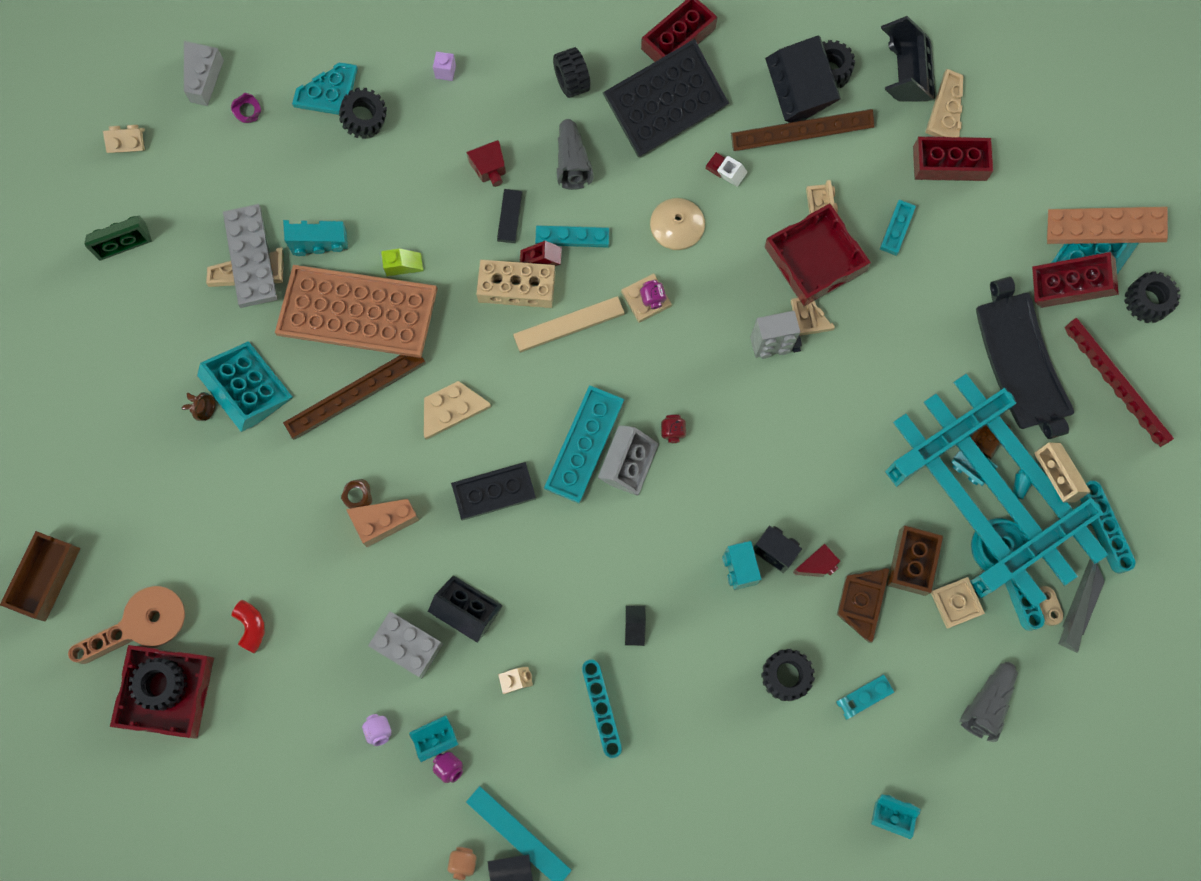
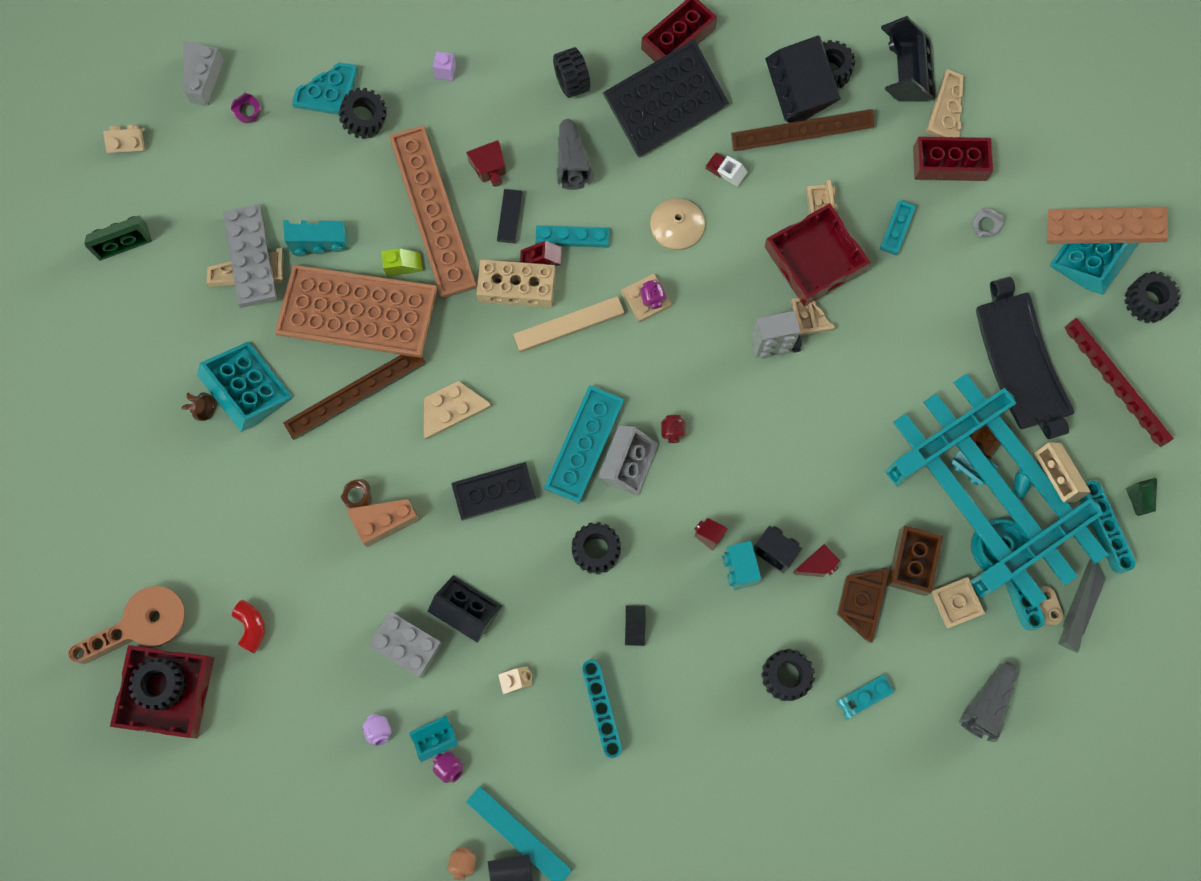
(40, 576): reddish brown piece -> none
(432, 212): none -> nougat plate
(596, 531): none -> black tyre
(710, 532): none -> dark red slope
(895, 816): teal bracket -> none
(996, 217): none -> light grey piece
(1075, 280): dark red brick -> none
(1143, 496): none -> clear green slope

